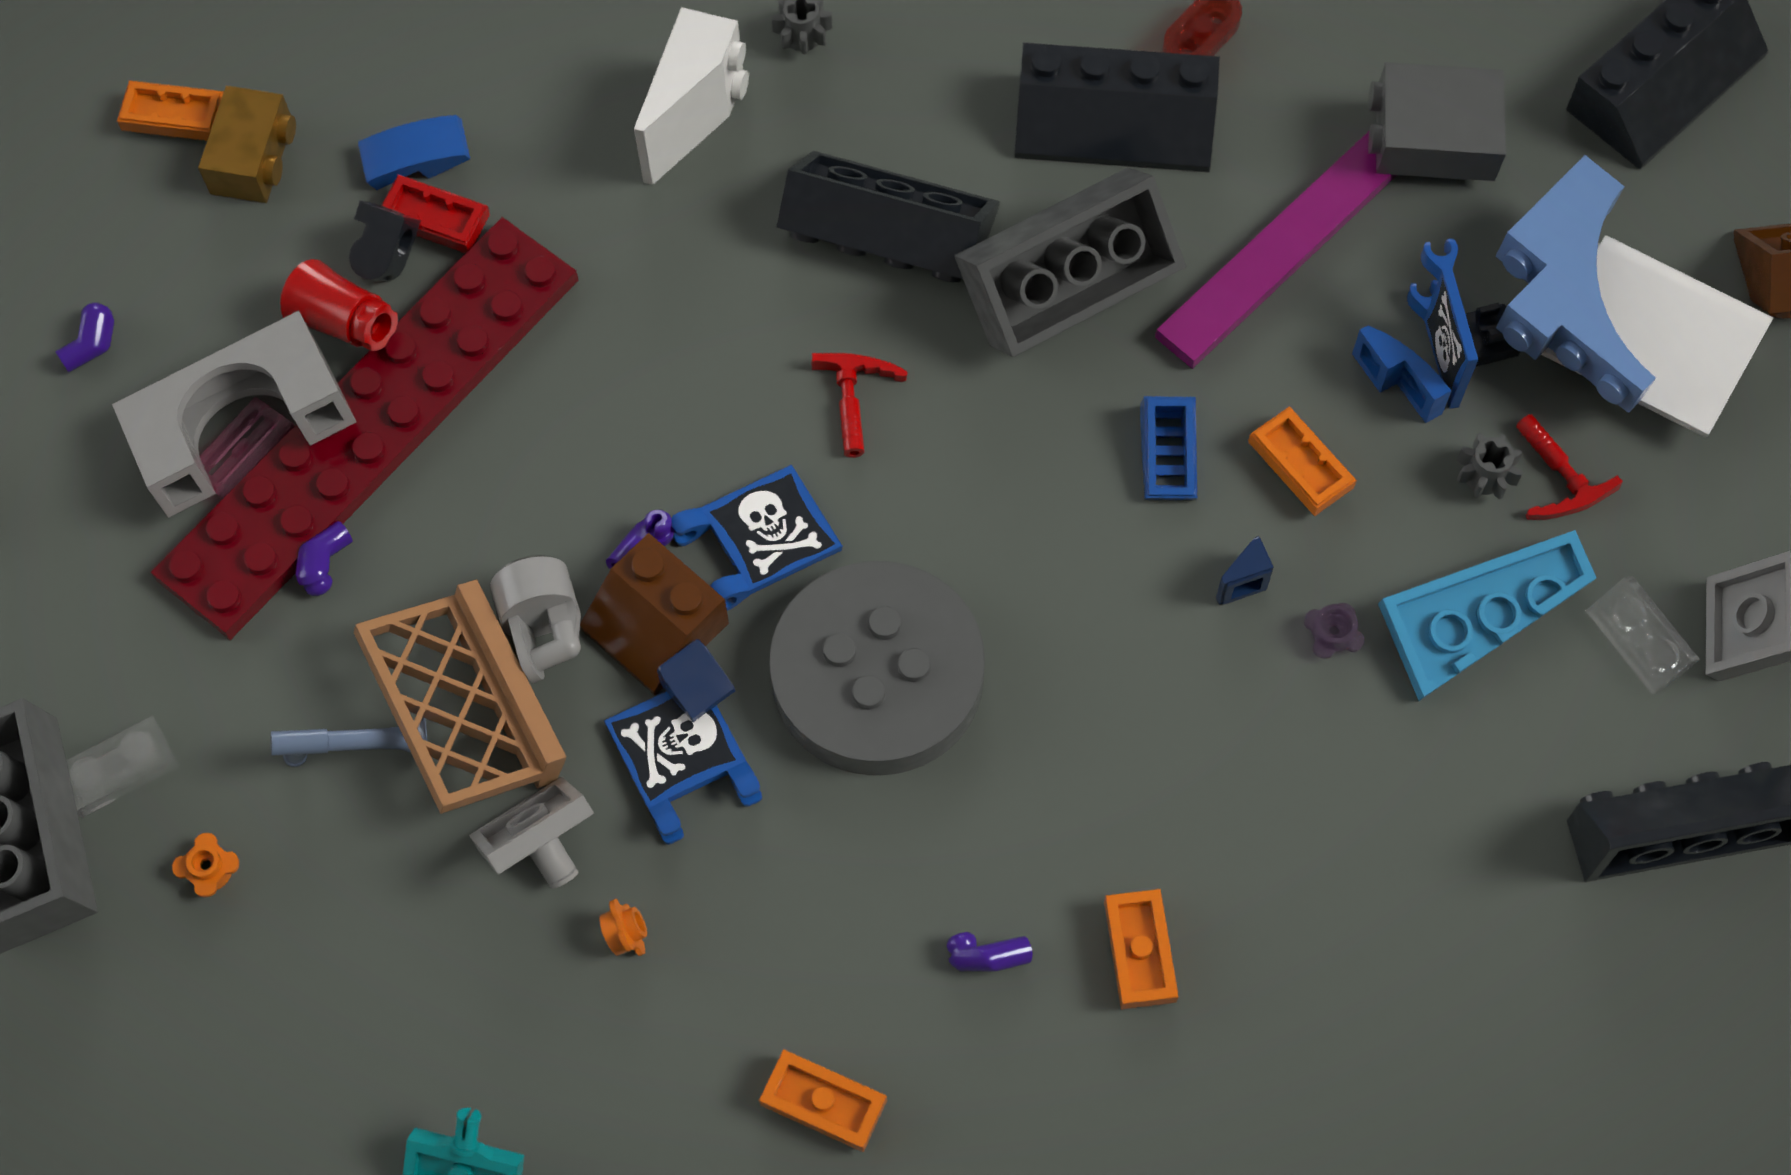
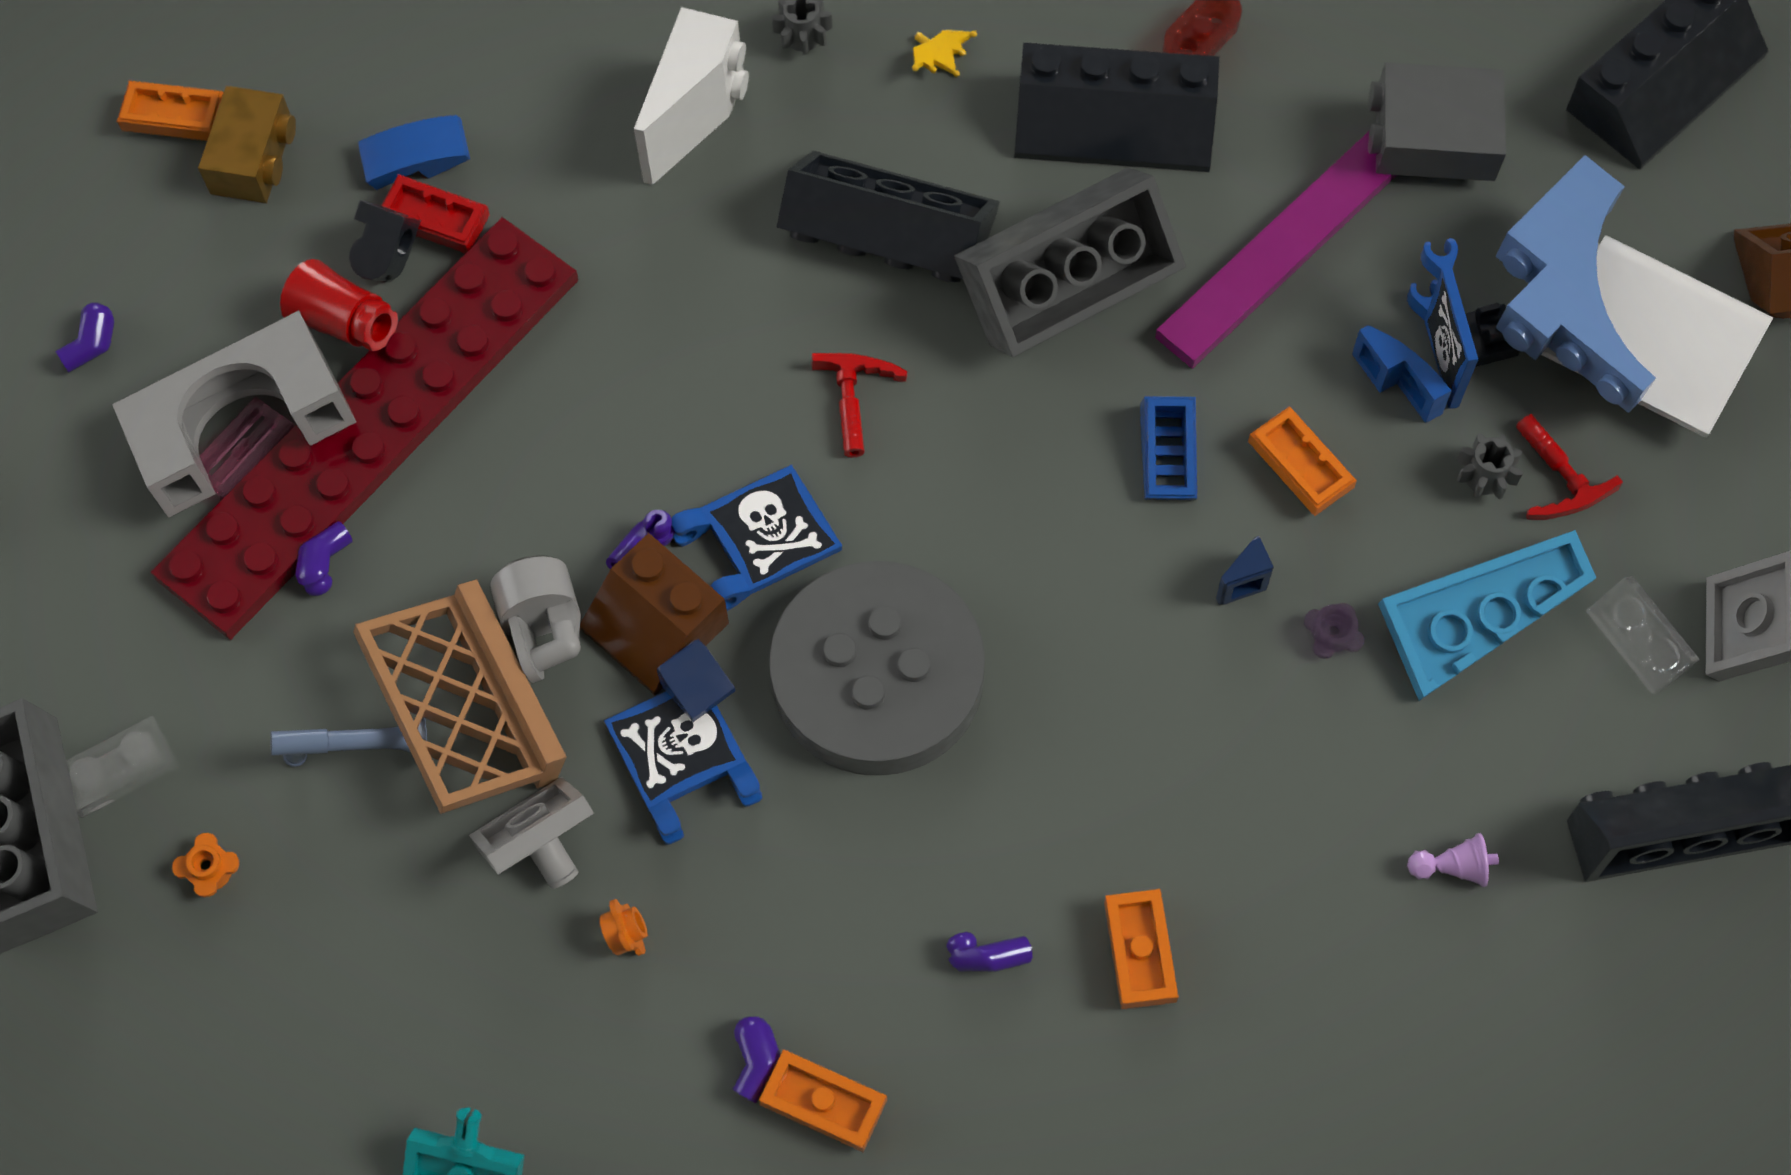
(760, 1055): none -> dark purple arm
(940, 50): none -> yellow piece
(1464, 861): none -> lavender piece

